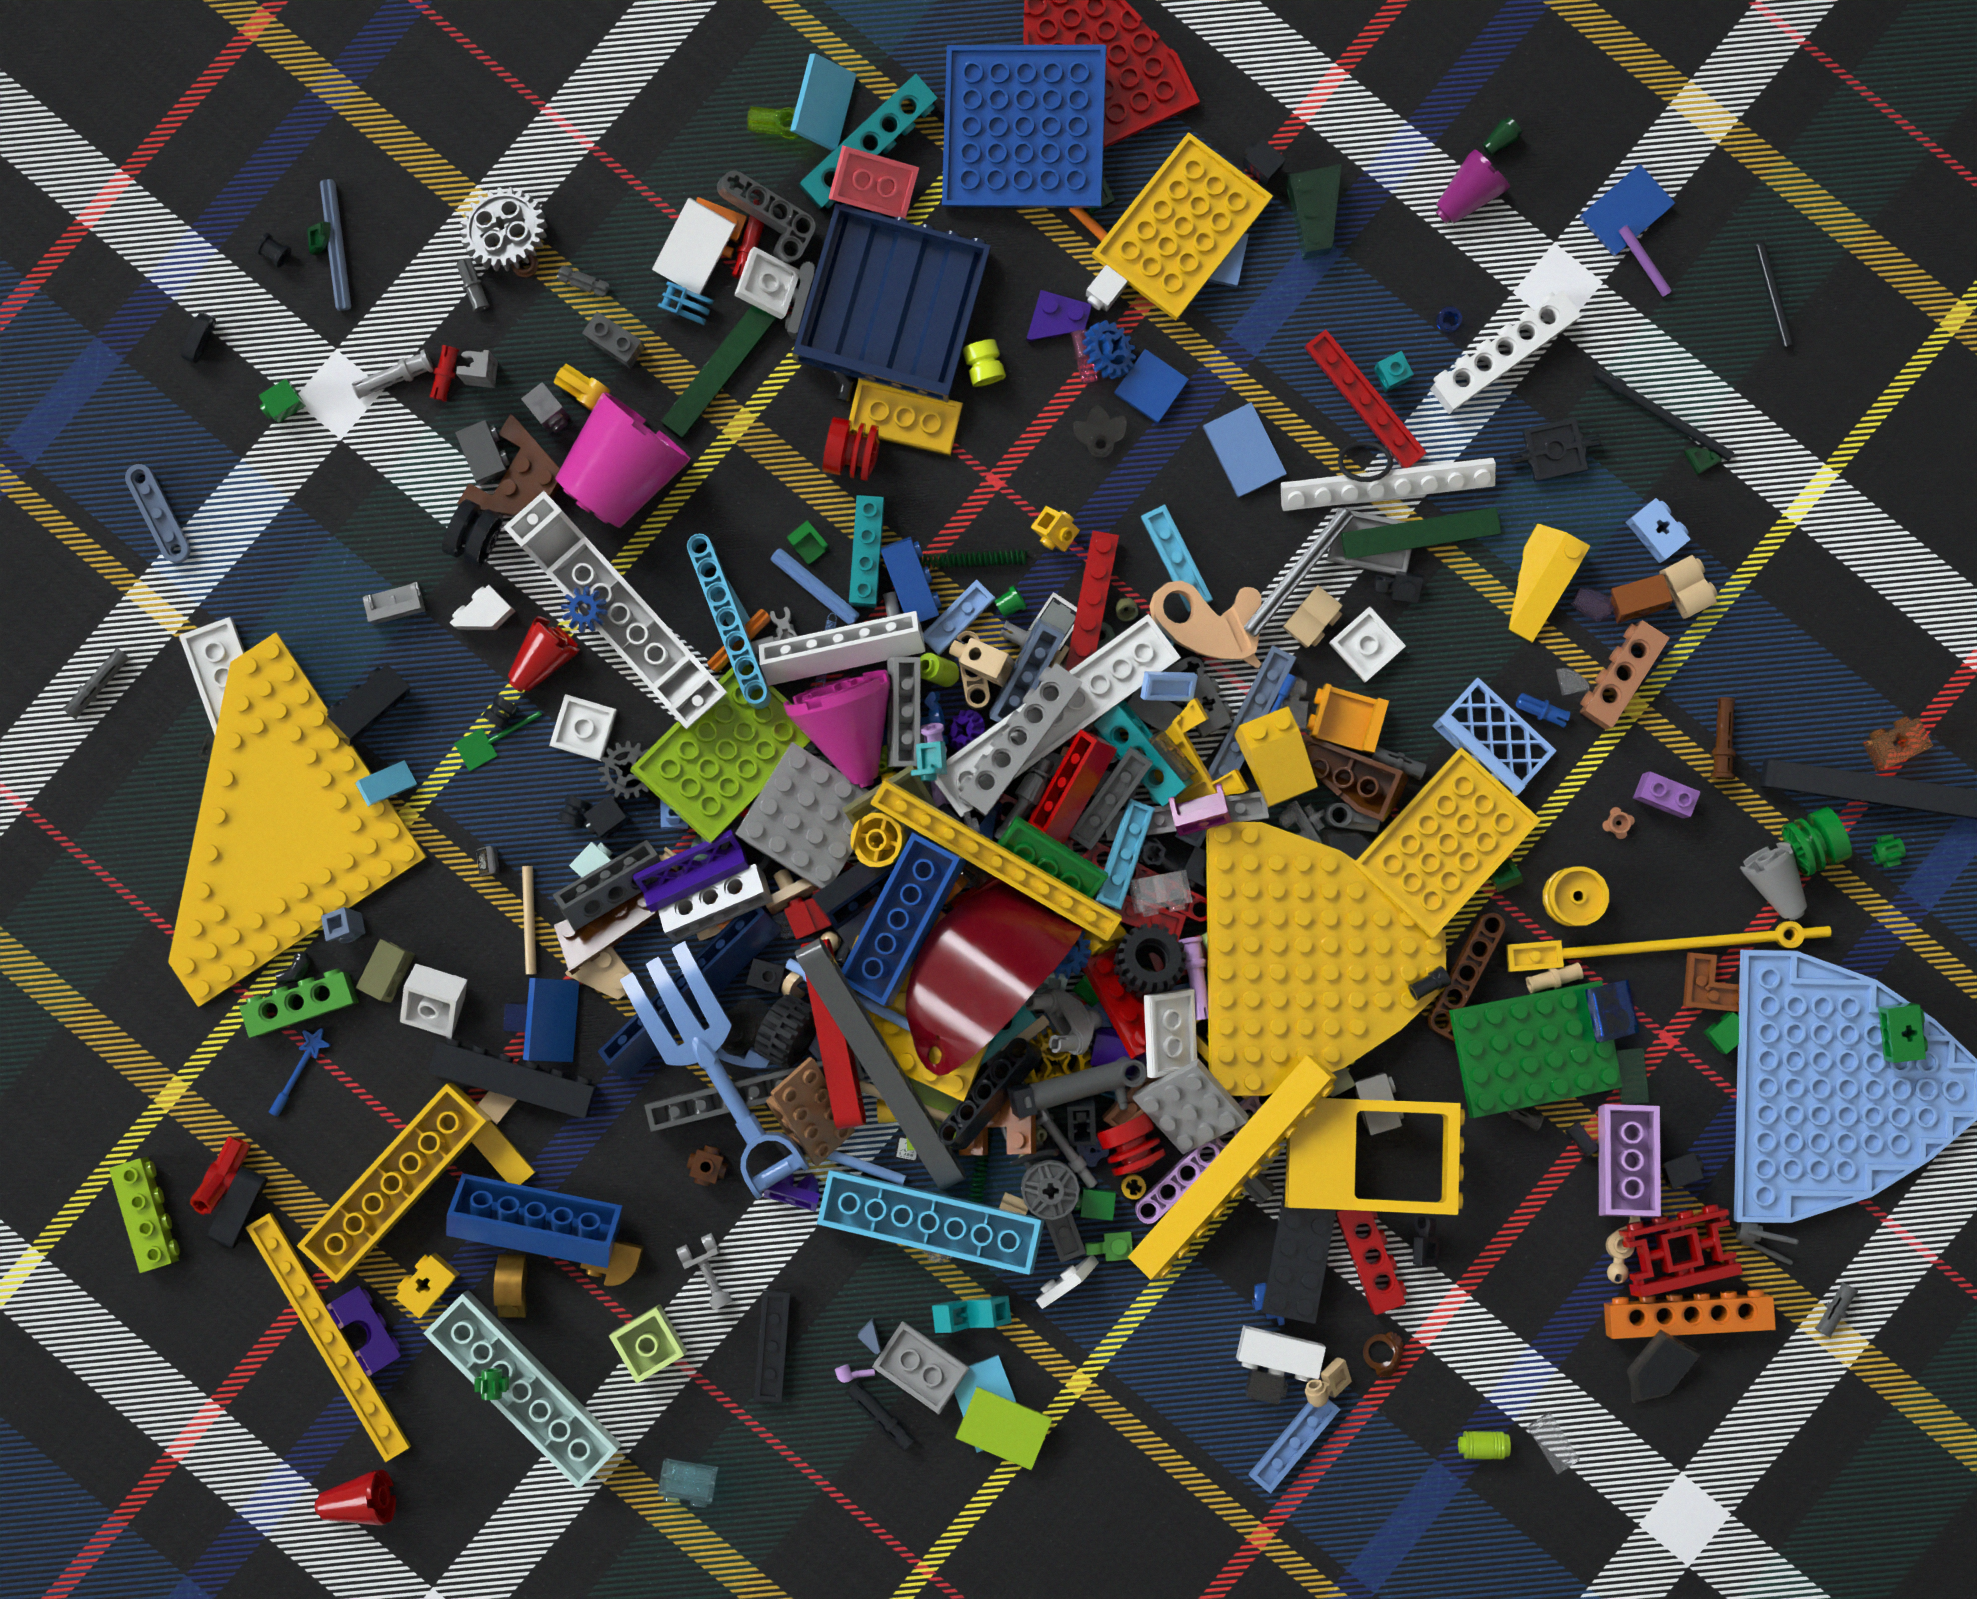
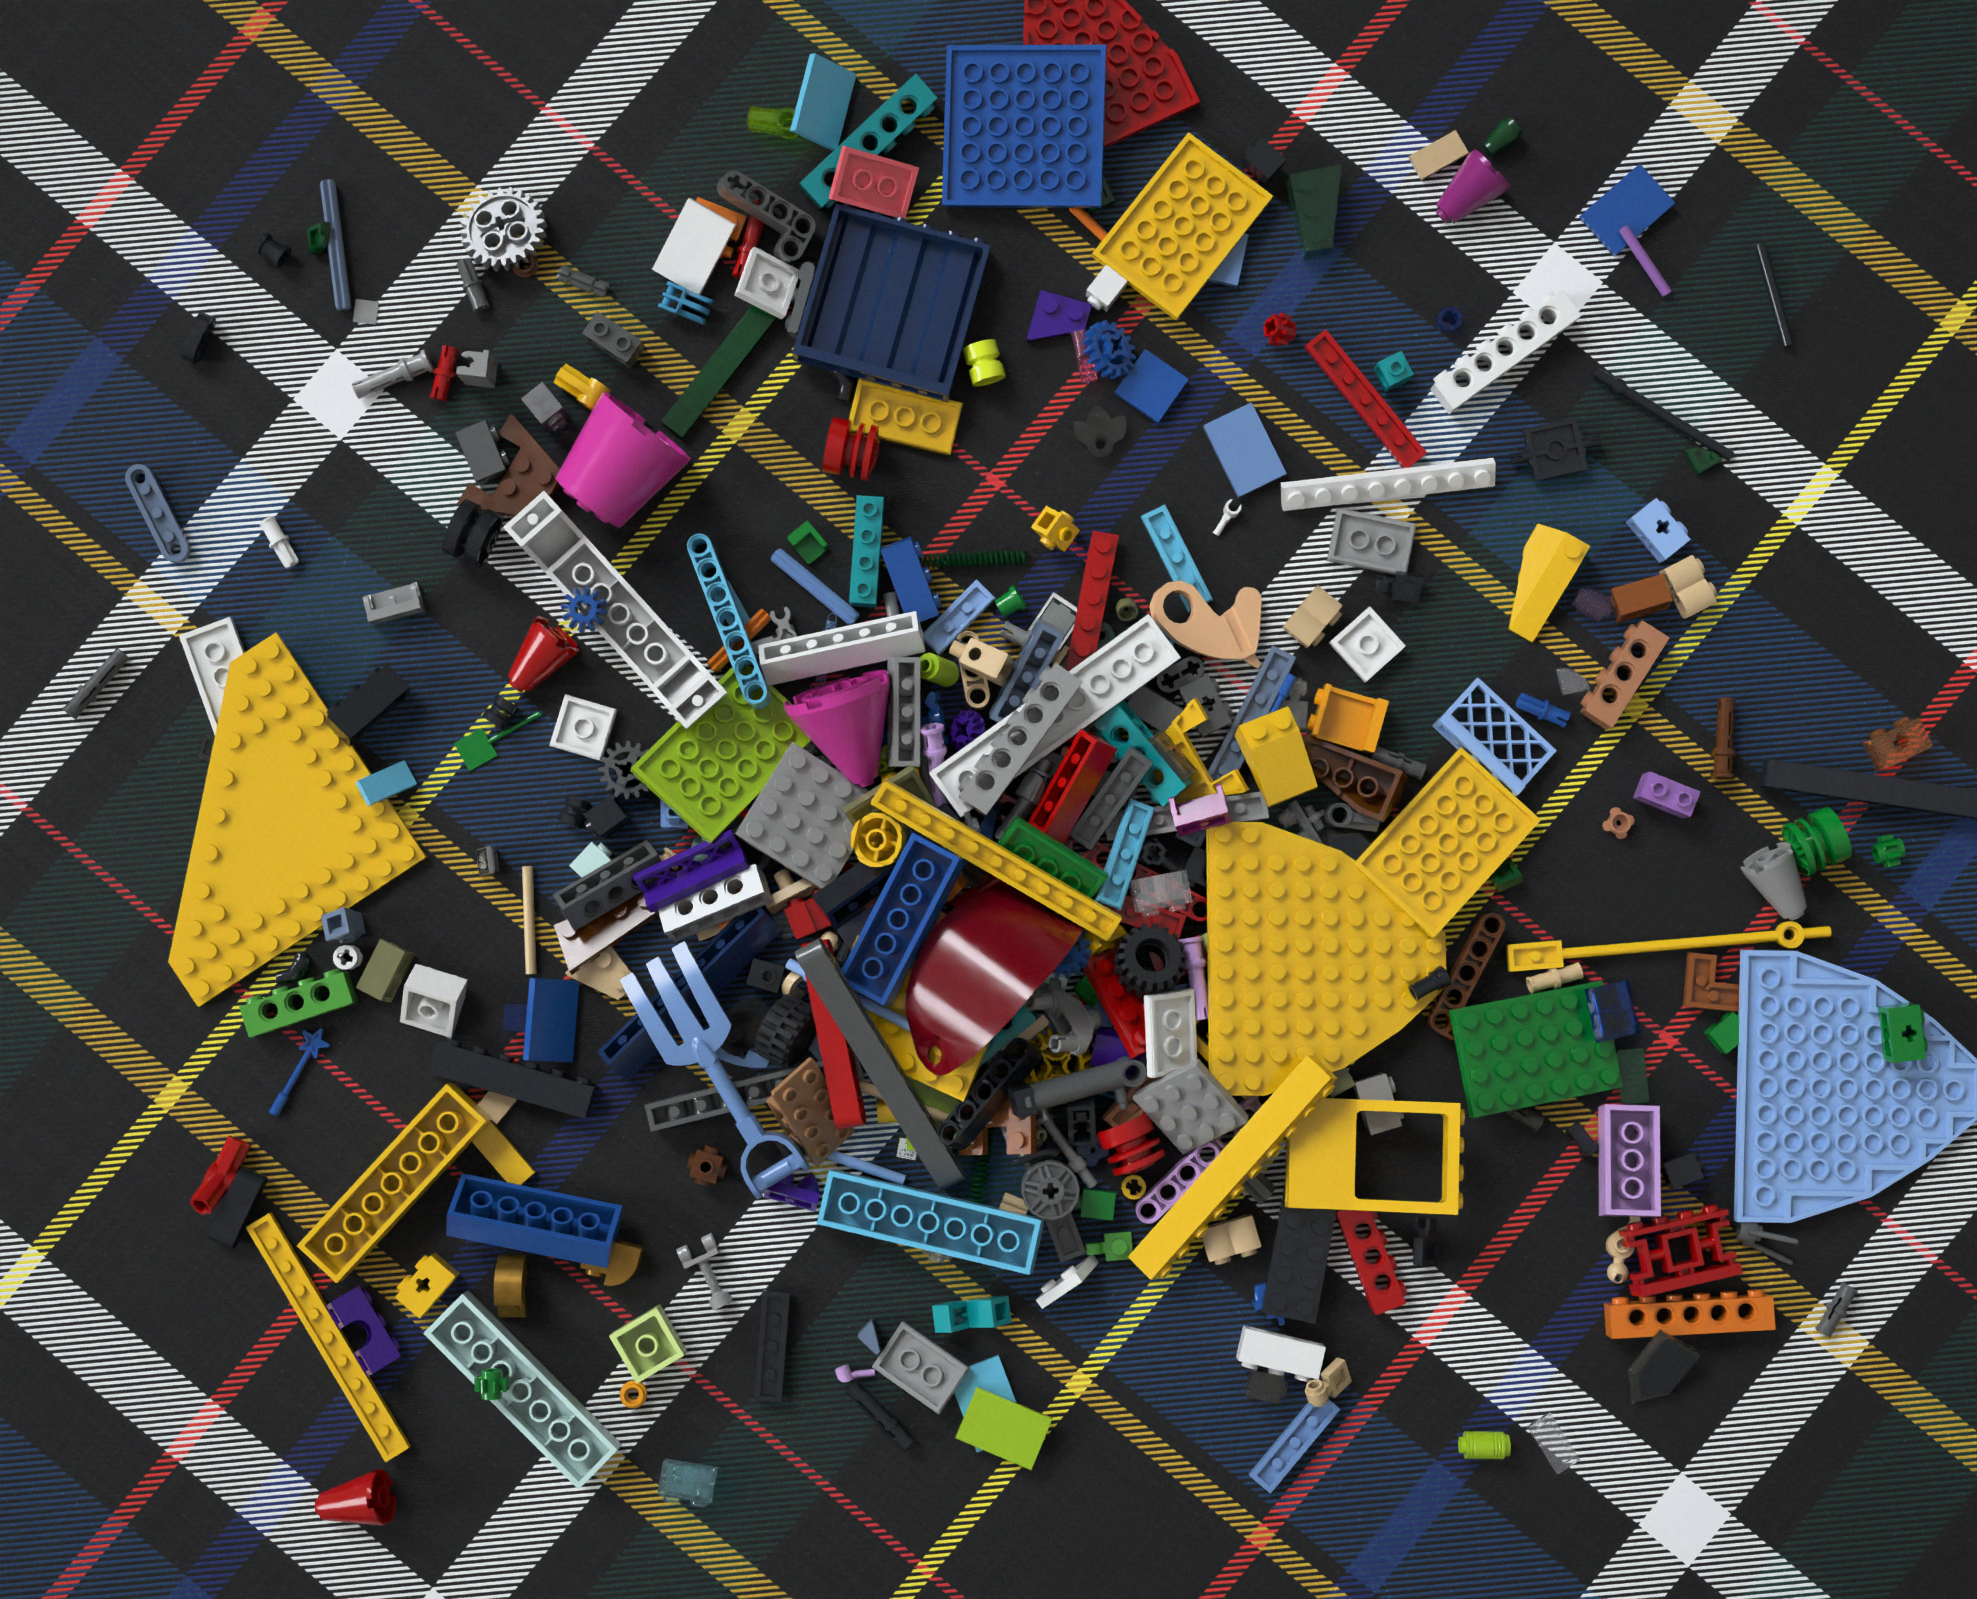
(144, 1214): lime brick -> none
(279, 542): none -> white axle
(281, 401): green brick -> none
(342, 963): none -> white bush
(365, 311): none -> light grey sticker
(484, 612): white slope -> none
(627, 1400): none -> light orange plate
(930, 761): teal bracket -> none
(1168, 686): light blue tile -> none
(1226, 517): none -> white hand
(1231, 1238): none -> tan brick
(1279, 329): none -> red gear
(1298, 572): axle -> none
(1365, 478): black piece -> none
(1386, 1368): reddish brown piece -> none
(1420, 533): dark green tile -> none
(1438, 155): none -> tan tile
(1591, 891): yellow wheel -> none

